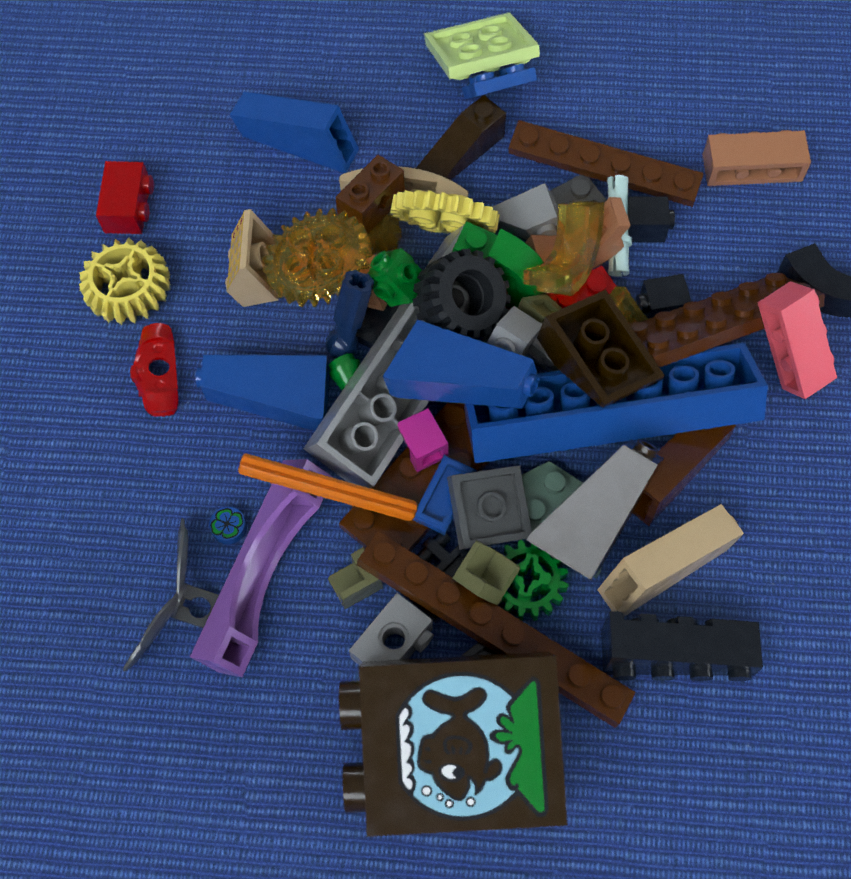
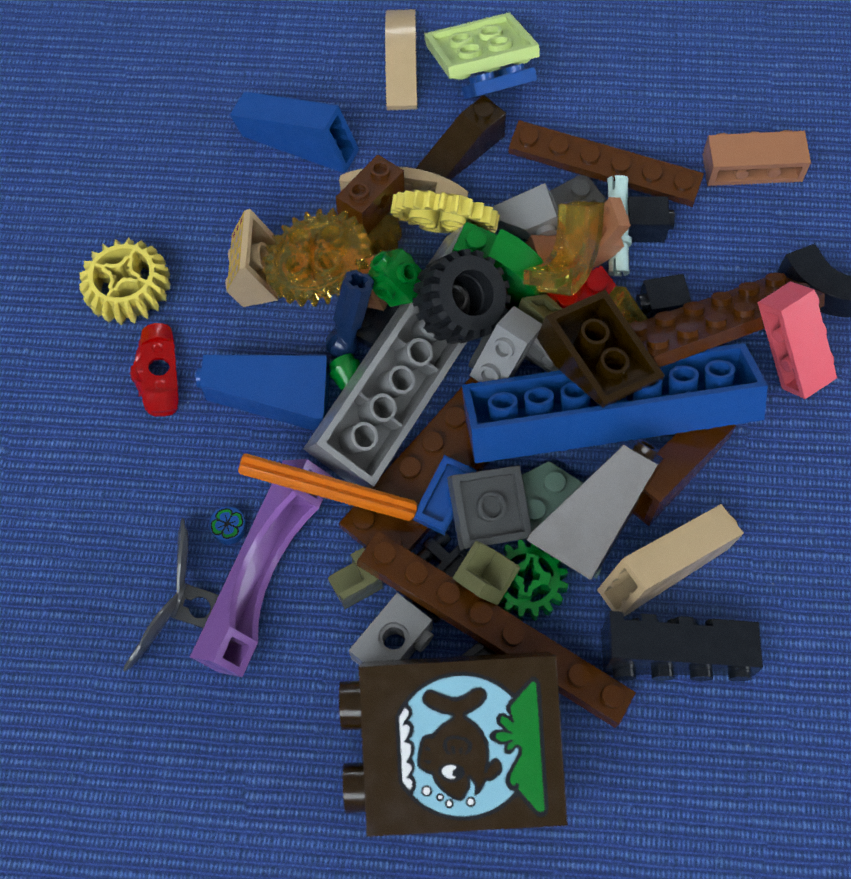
(124, 197): red brick -> none
(400, 59): none -> tan slope
(423, 439): dark pink panel -> none
(459, 369): blue slope -> none

